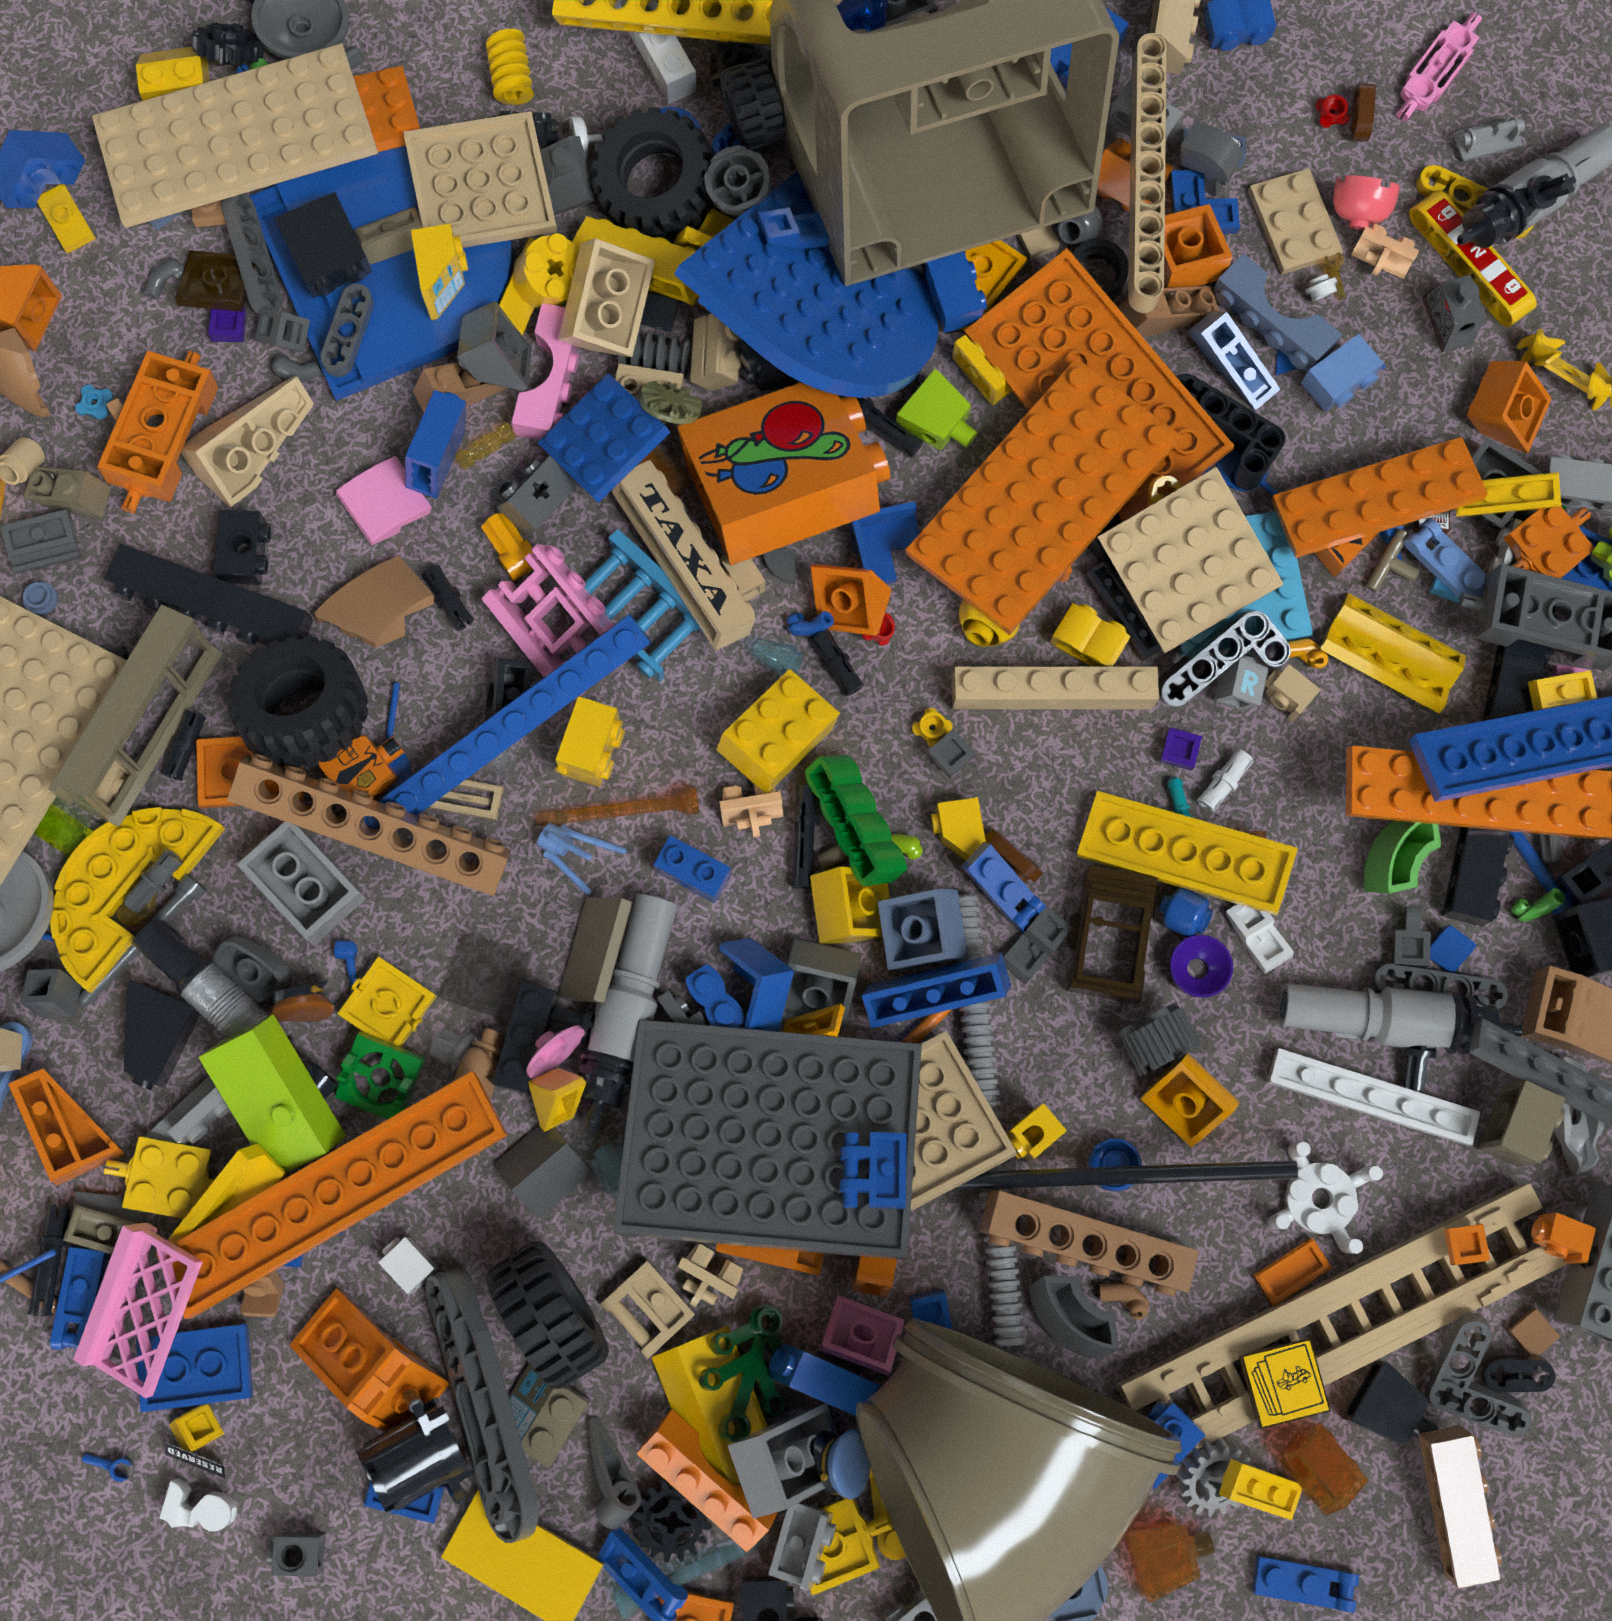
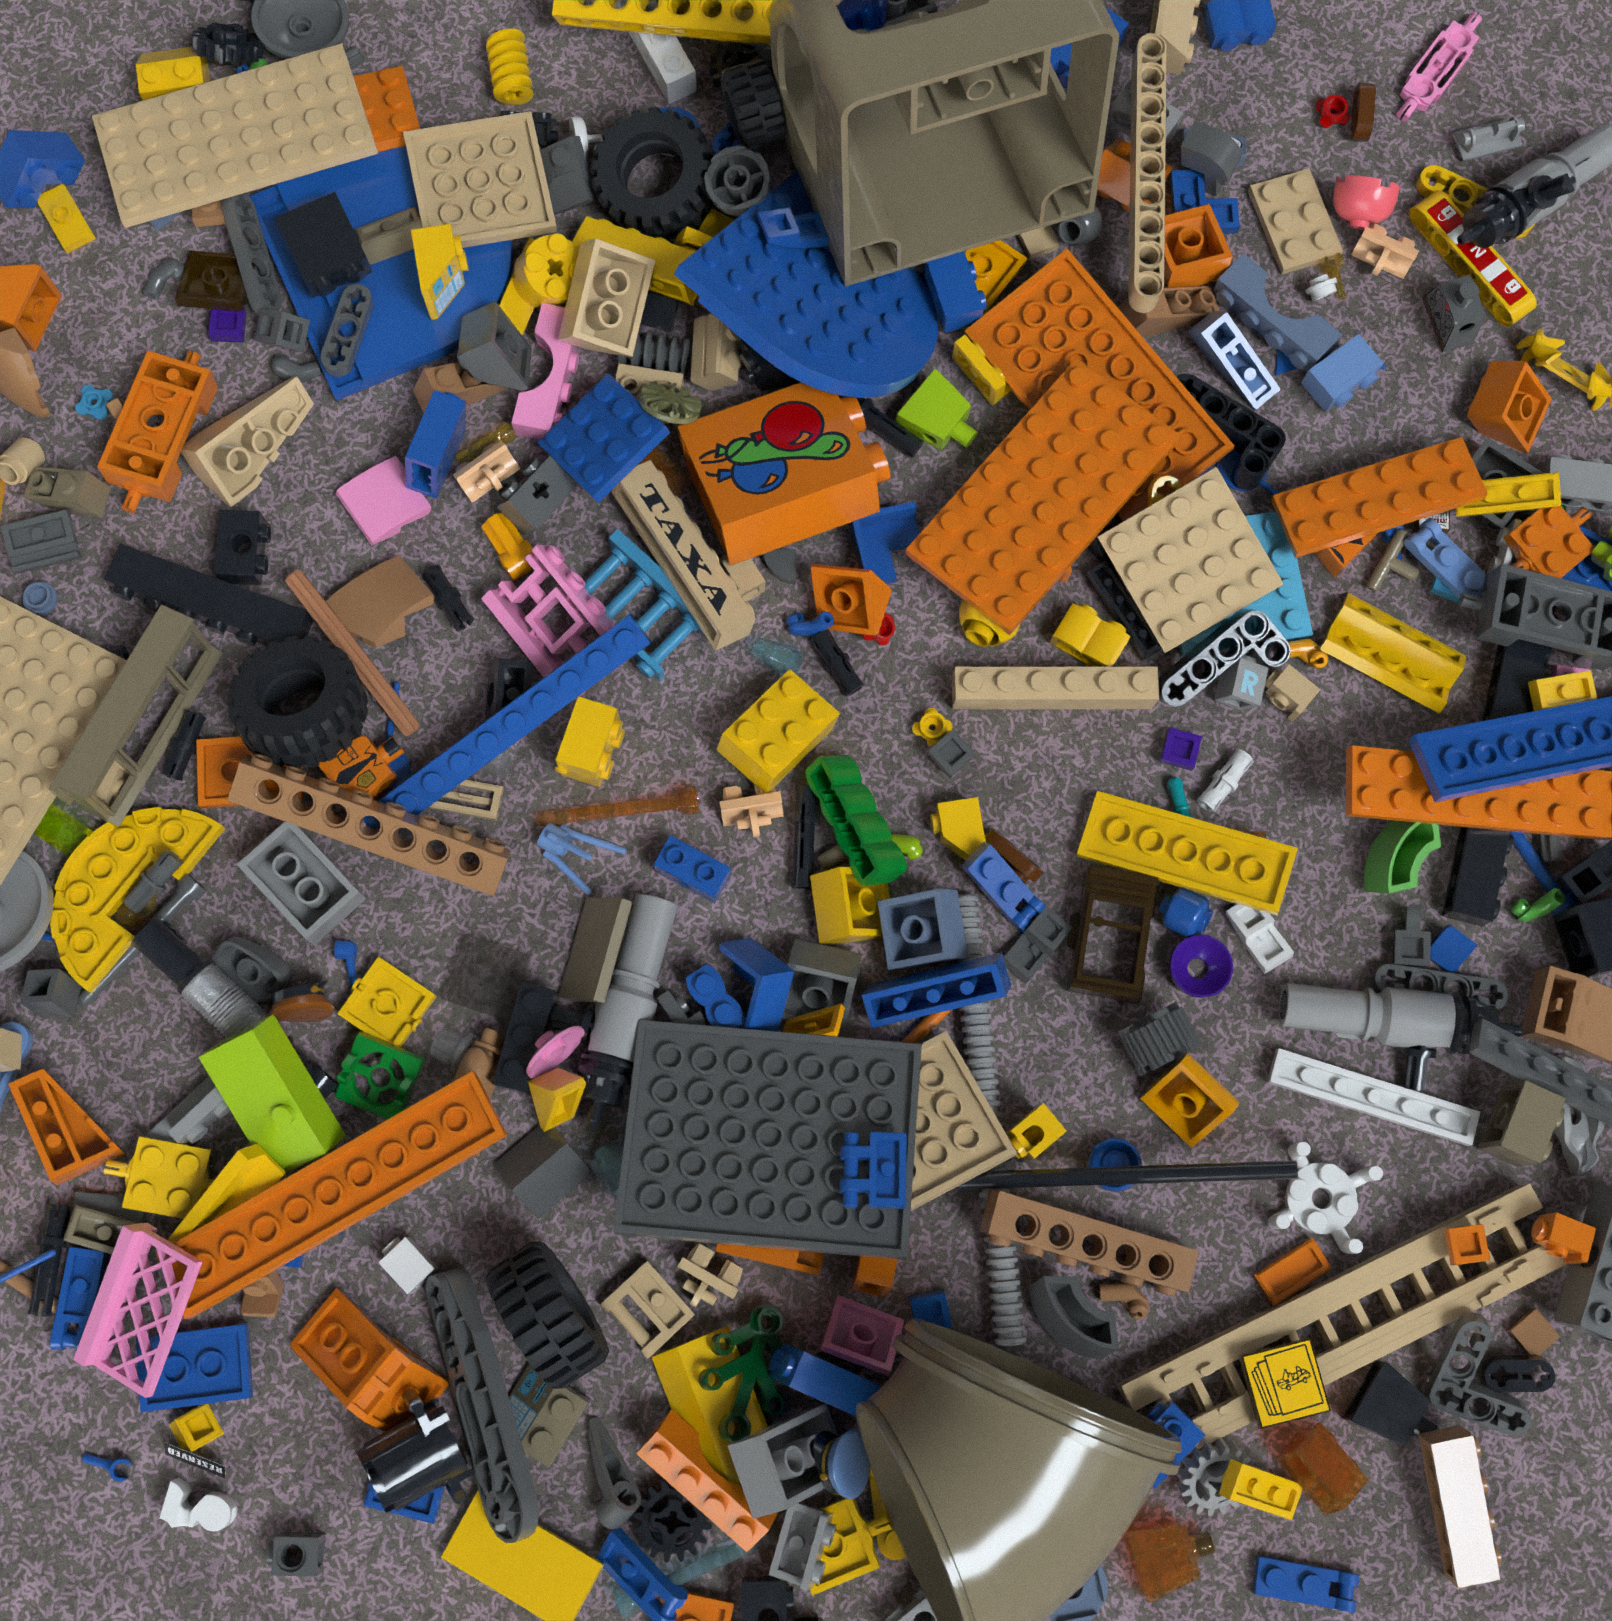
(155, 1034): black slope -> none
(341, 637): none -> nougat axle
(486, 471): none -> light nougat hips
(1113, 254): black tyre -> none

